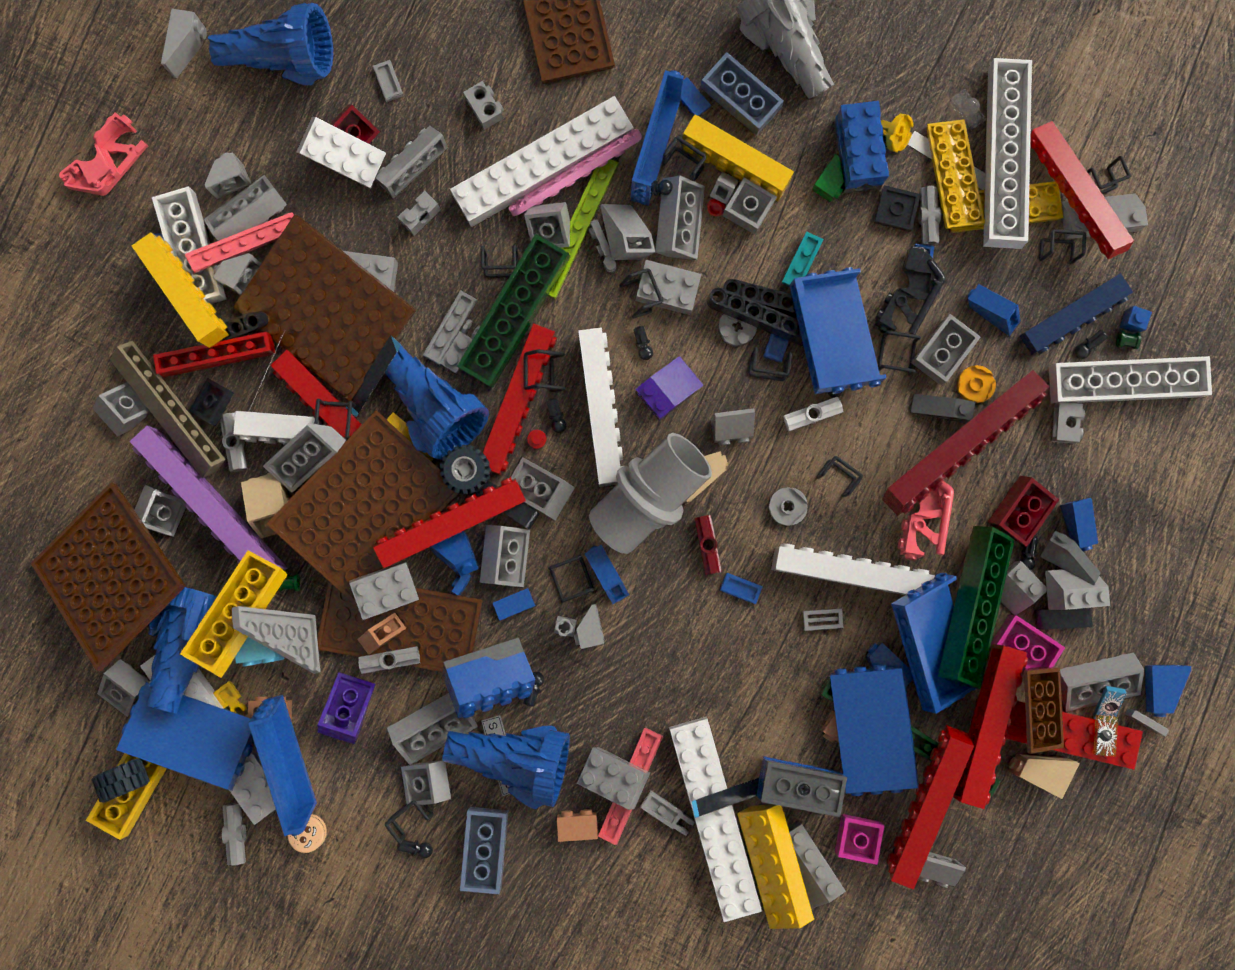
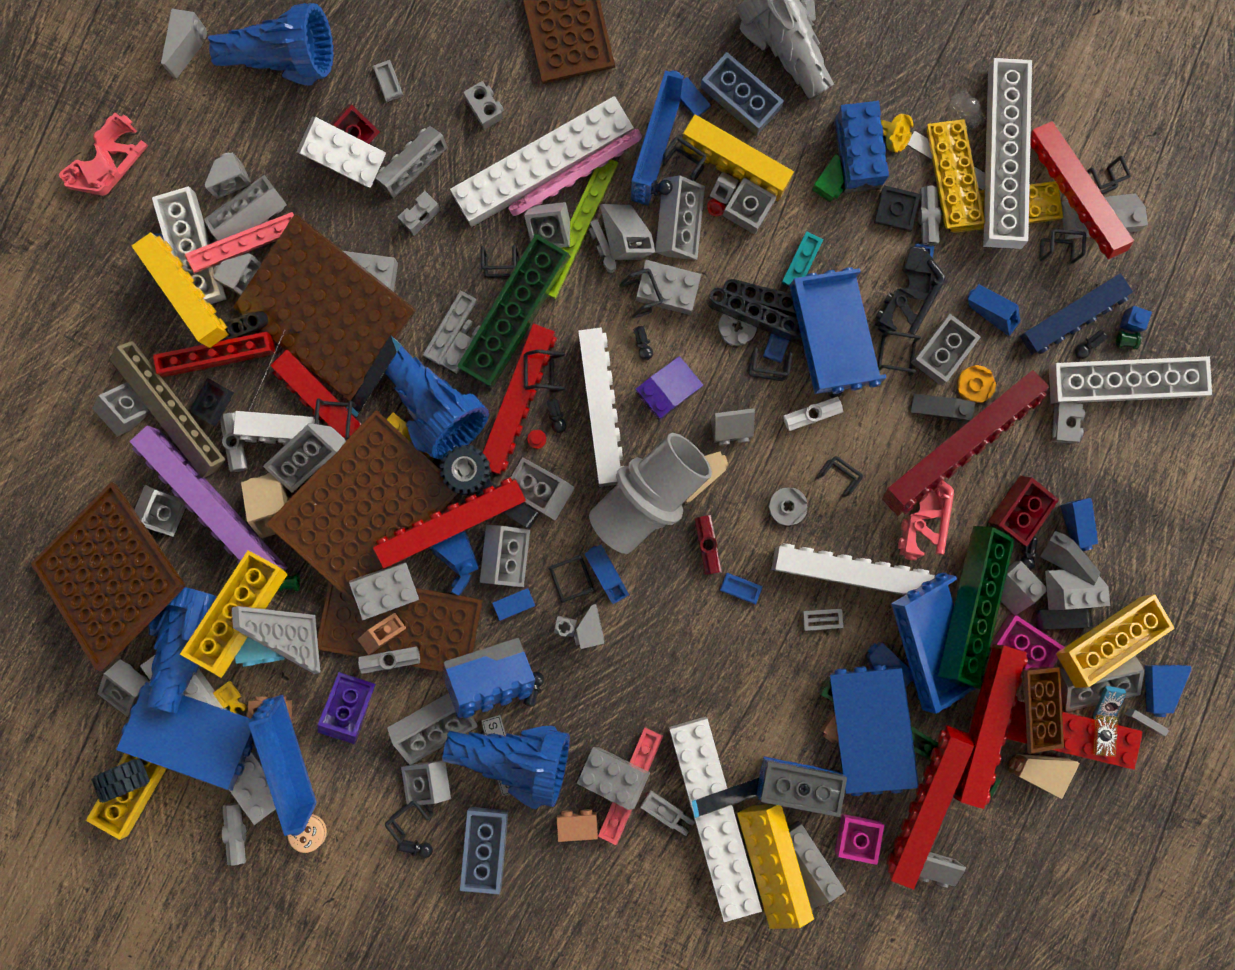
(1115, 641): none -> yellow brick

